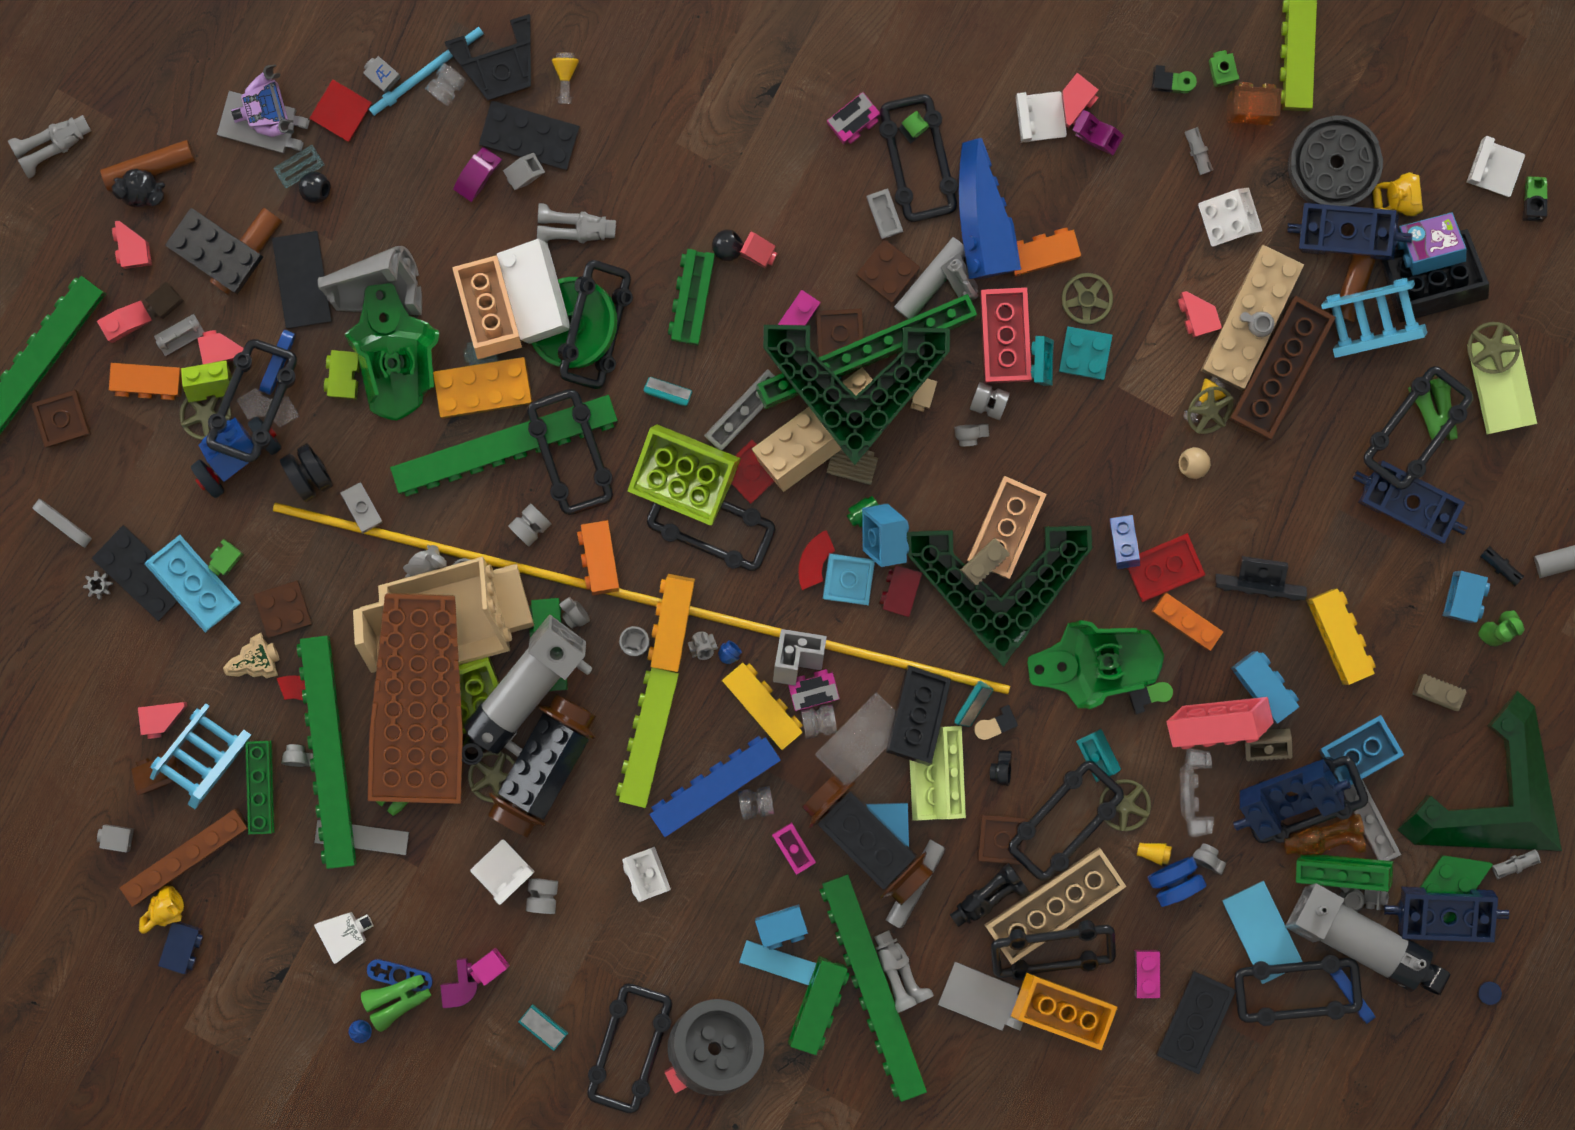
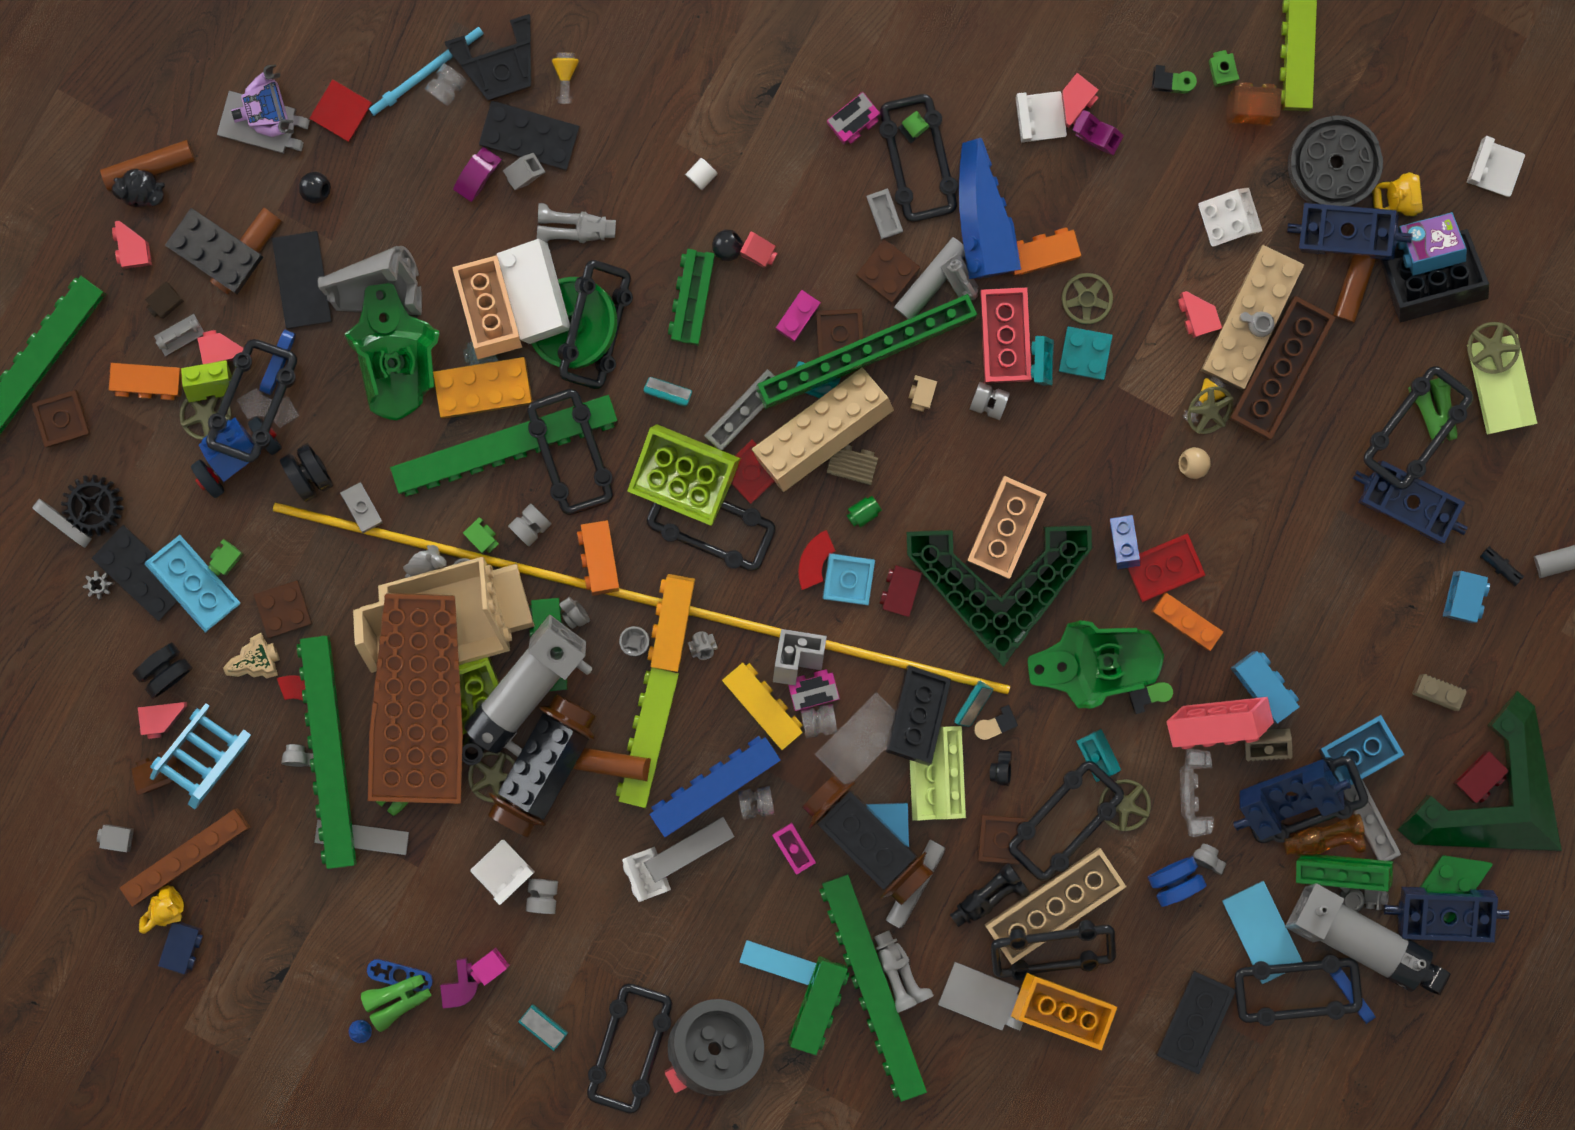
(62, 136): light grey piece -> none
(99, 497): none -> black gear
(124, 321): coral slope -> none
(164, 673): none -> black wheel
(260, 787): green brick -> none
(278, 168): clear light blue tile -> none
(342, 371): lime brick -> none
(343, 934): white torso -> none
(381, 74): light grey brick -> none
(481, 536): none -> bright green brick
(613, 764): none -> dark orange brick
(689, 849): none -> light grey tile
(701, 174): none -> white brick
(729, 652): blue plate -> none
(781, 926): dark azure brick -> none
(852, 418): dark green wedge -> none
(885, 535): dark azure brick -> none
(968, 434): light grey piece -> none
(985, 561): dark tan brick -> none
(1147, 973): dark pink brick -> none
(1155, 852): yellow cone -> none
(1198, 151): light grey pin -> none
(1262, 577): black bracket -> none
(1341, 636): yellow brick -> none
(1368, 340): medium azure fence -> none
(1481, 777): none -> dark red brick
(1489, 993): dark blue tile -> none
(1496, 634): bright green piece -> none
(1516, 864): light grey pin -> none
(1535, 199): leg -> none

